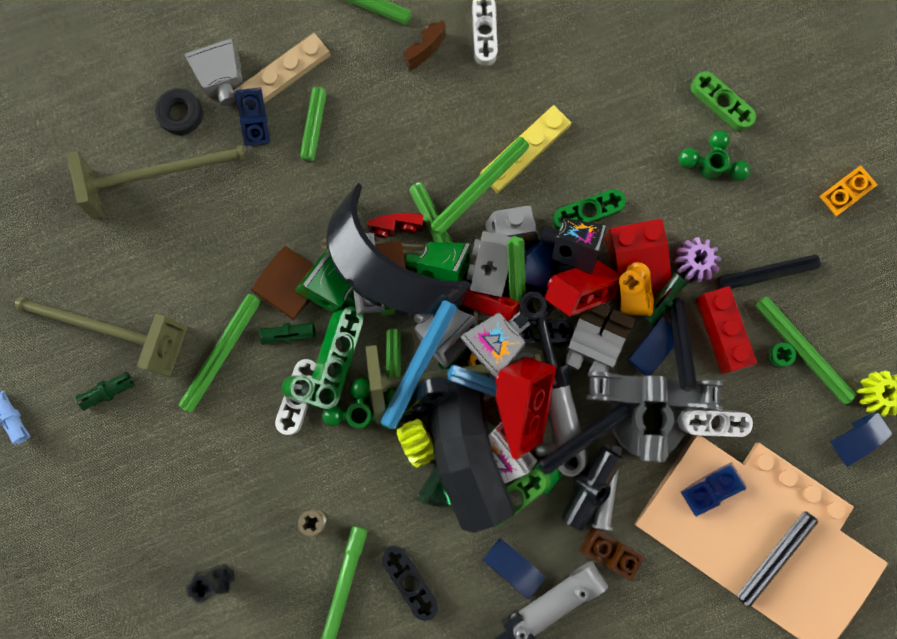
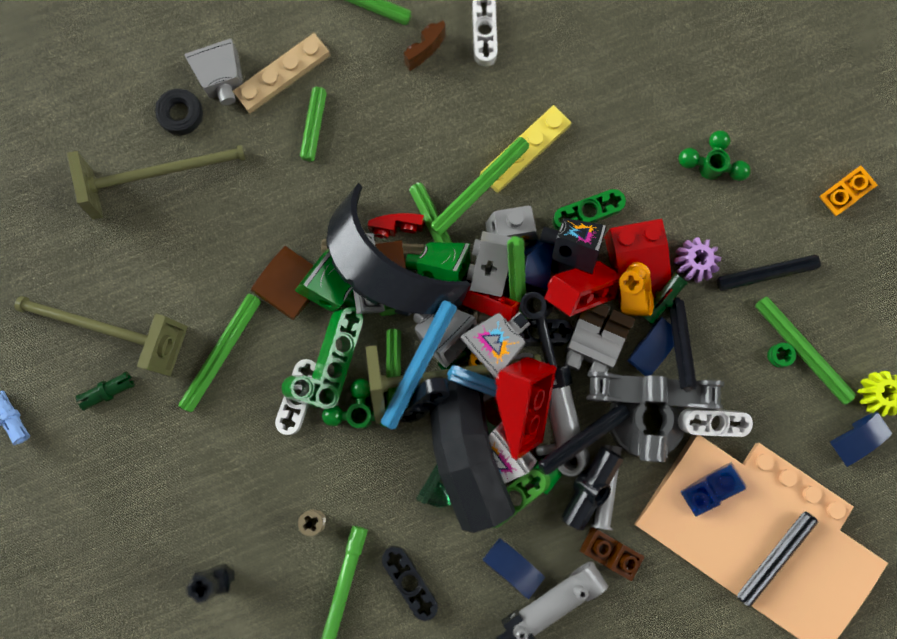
(252, 116): dark blue slope -> none
(287, 333): dark green pin -> none
(416, 442): neon yellow gear -> none
(725, 330): red brick -> none
(742, 107): bright green beam -> none

